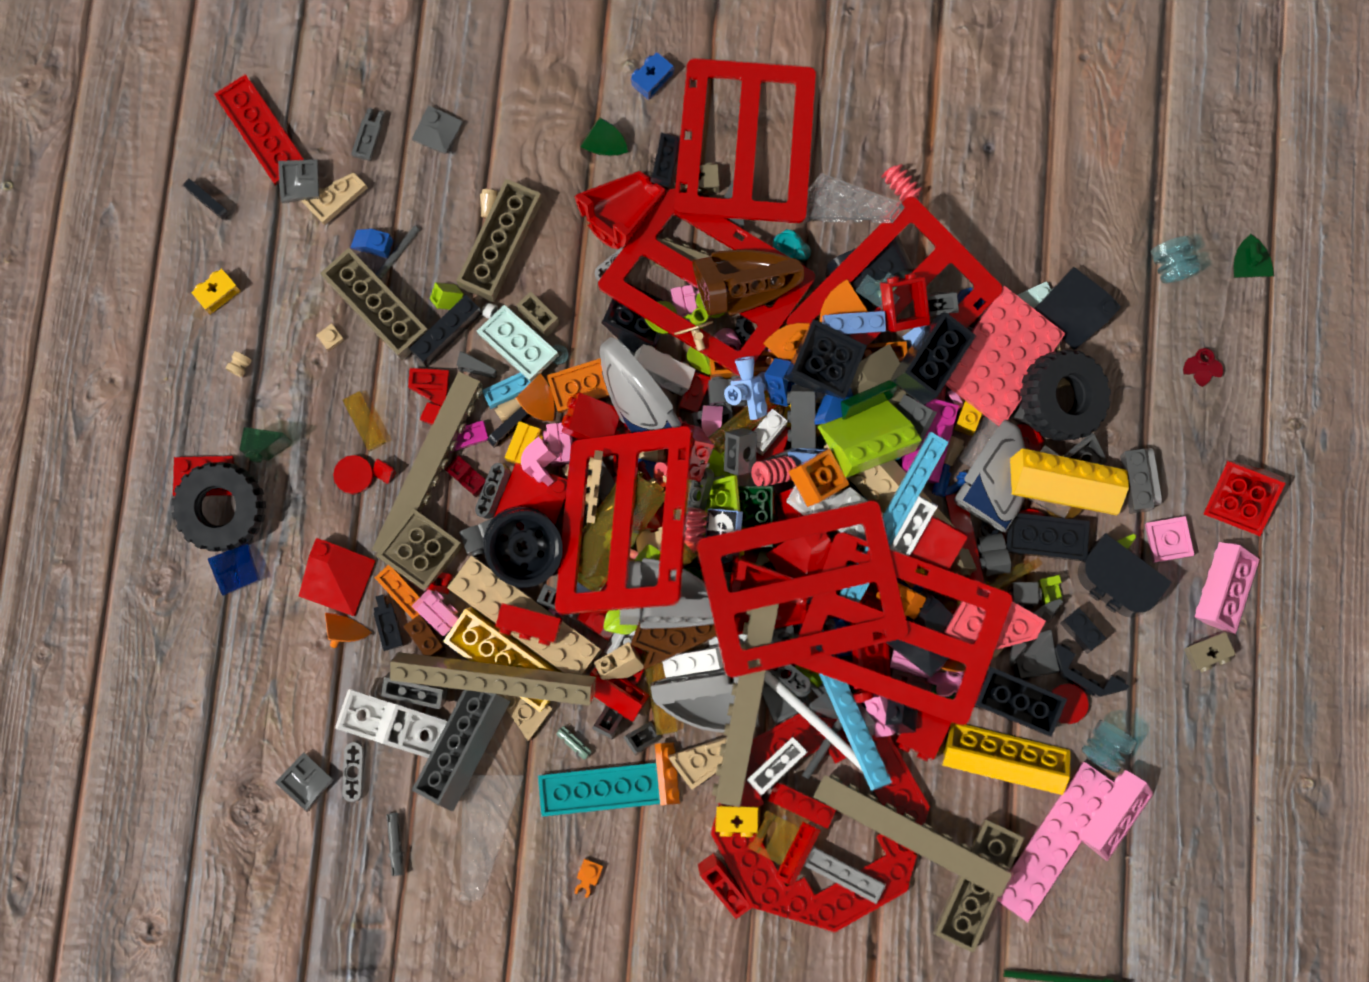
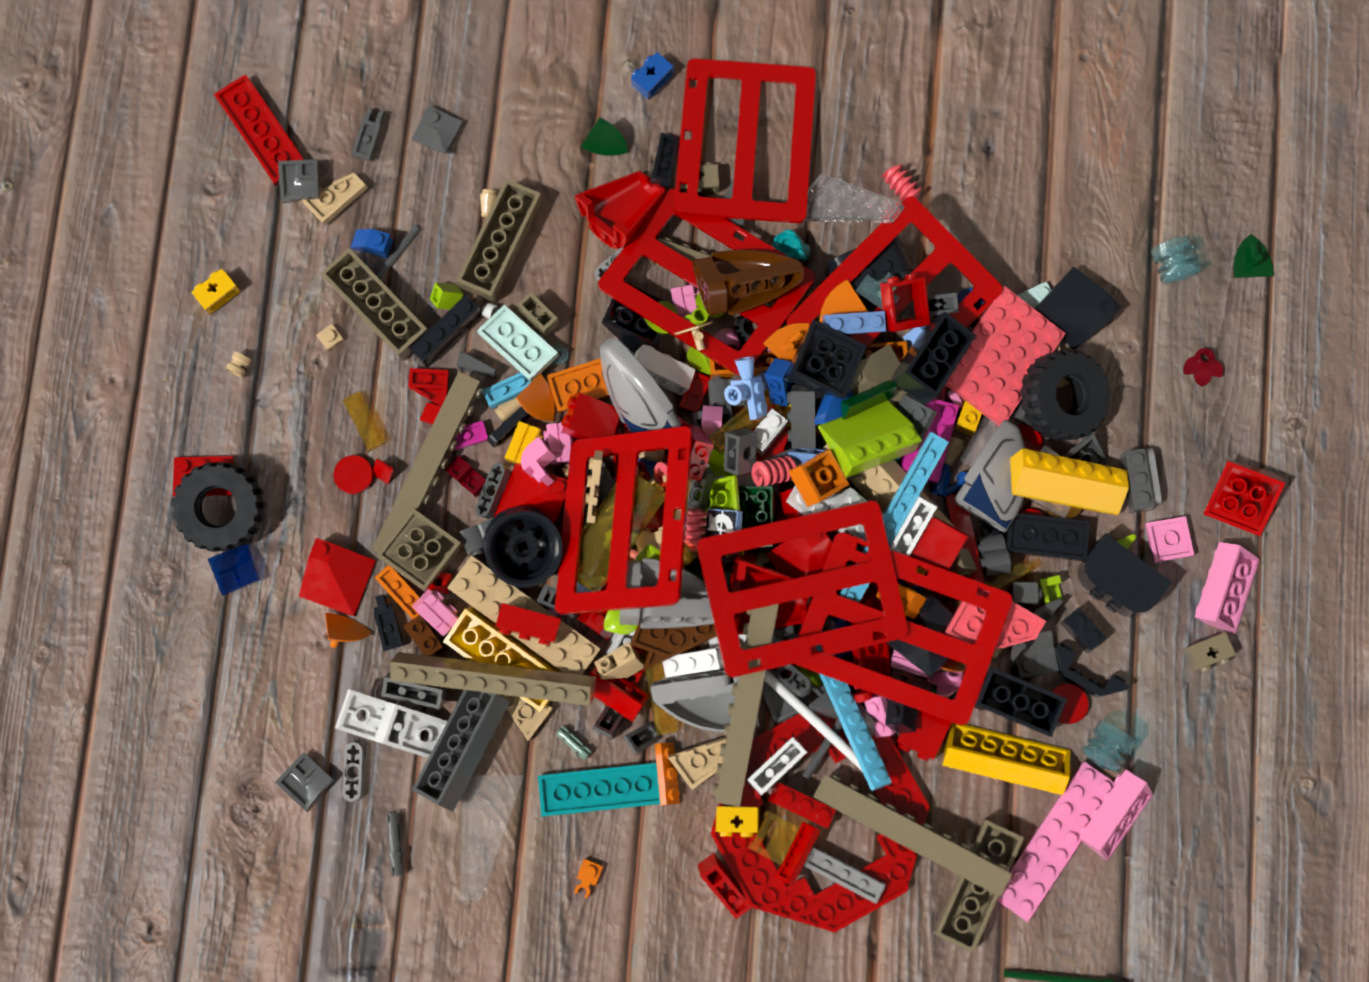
(205, 199): black beam -> none
(262, 444): clear green slope -> none

